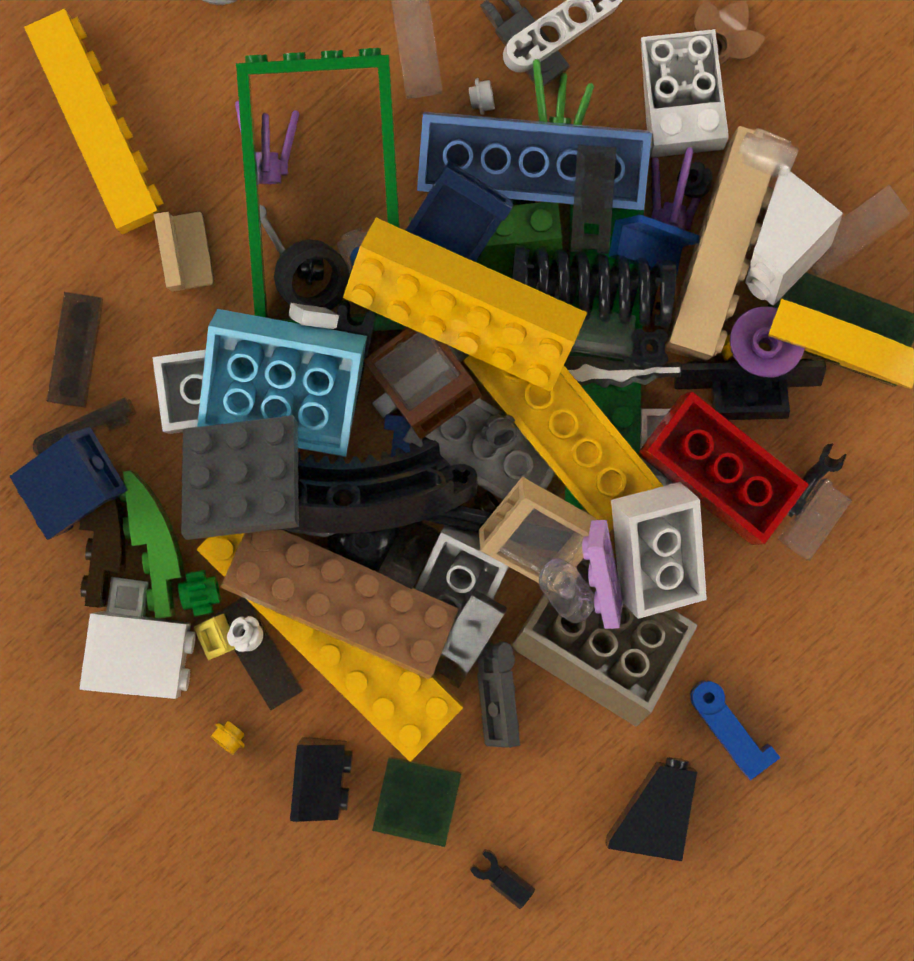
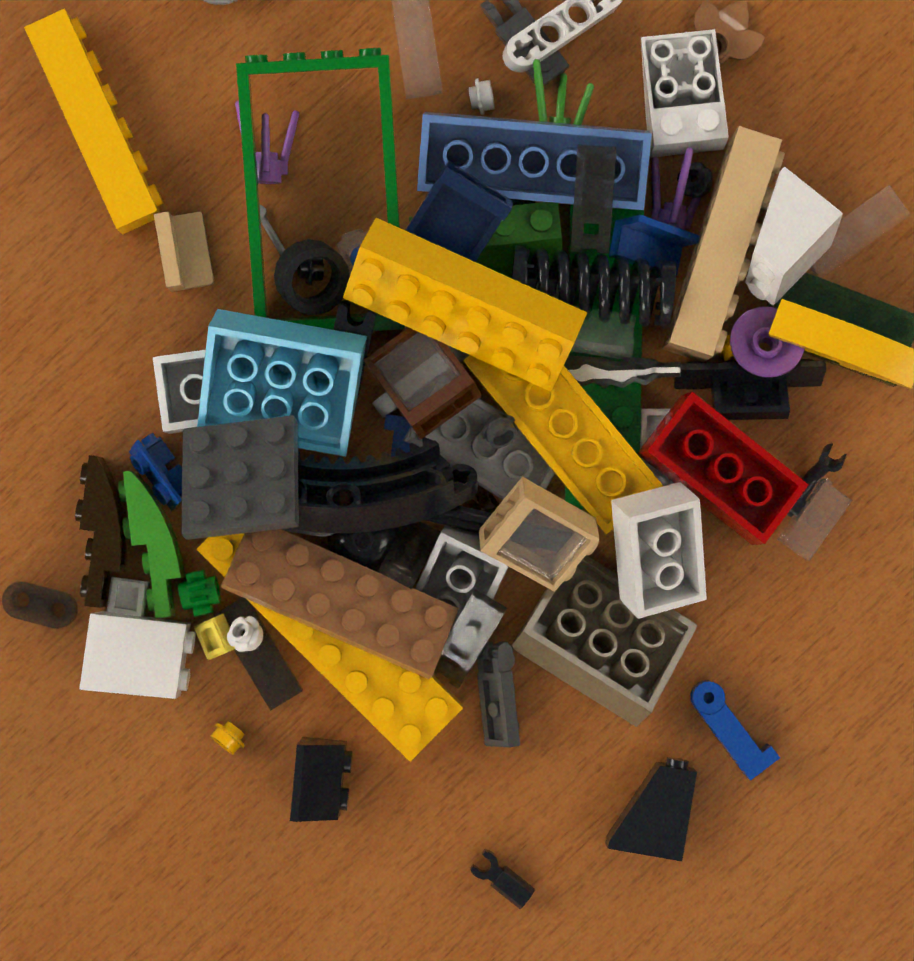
(41, 604): none -> clear smoke plate
(68, 482): dark blue panel -> none
(75, 349): clear smoke plate -> none
(111, 416): clear smoke plate -> none
(151, 461): none -> blue hinge
(313, 316): white tile -> none
(416, 801): clear green plate -> none
(570, 596): clear plate -> none
(603, 574): lavender plate -> none
(642, 355): black plate -> none
(768, 152): clear brick -> none

